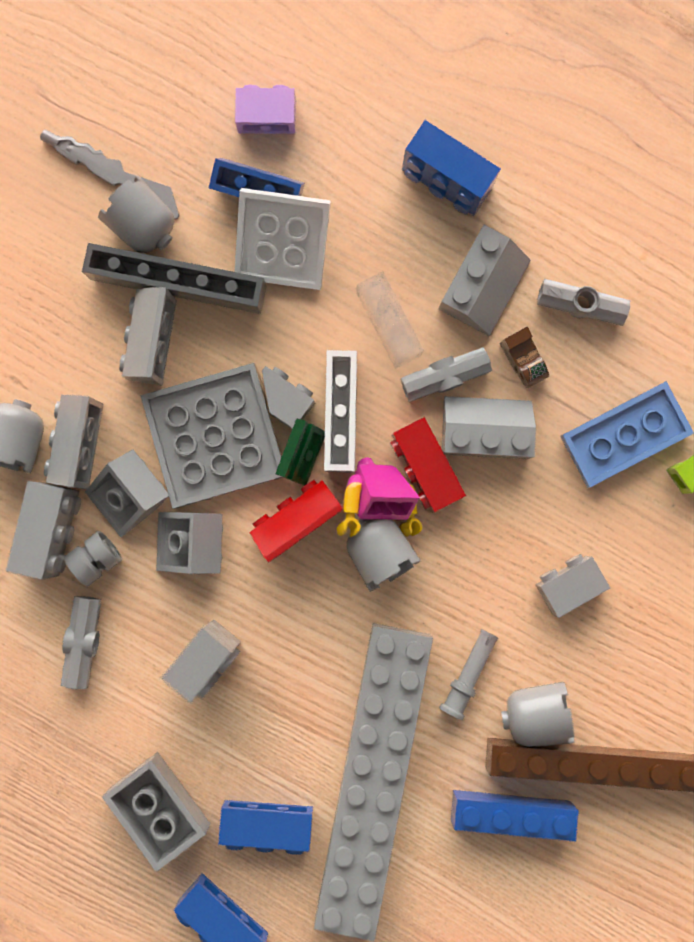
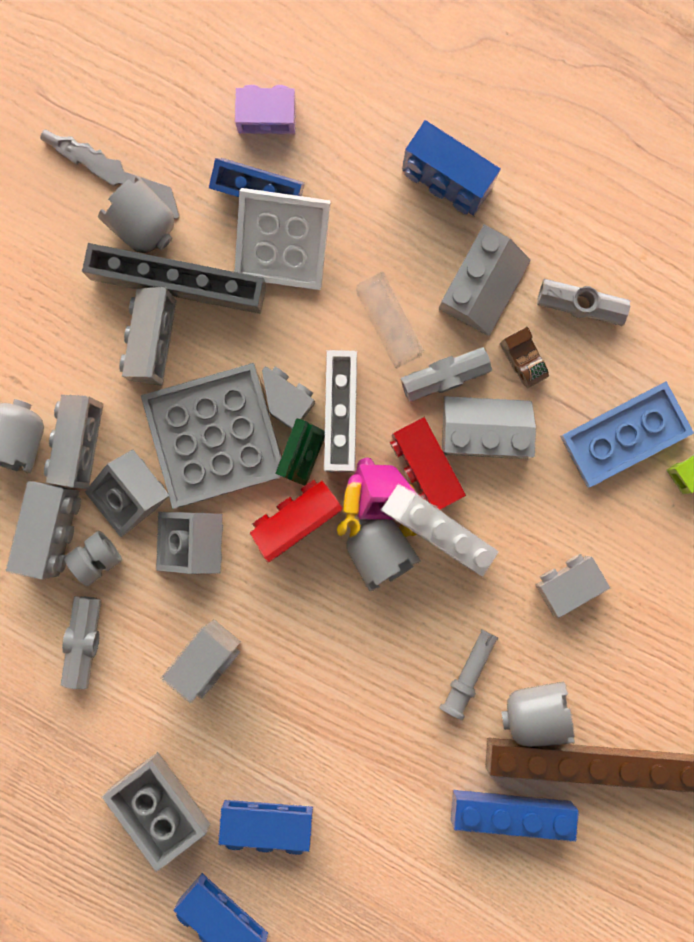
(373, 782): light grey brick -> none
(439, 530): none -> white brick

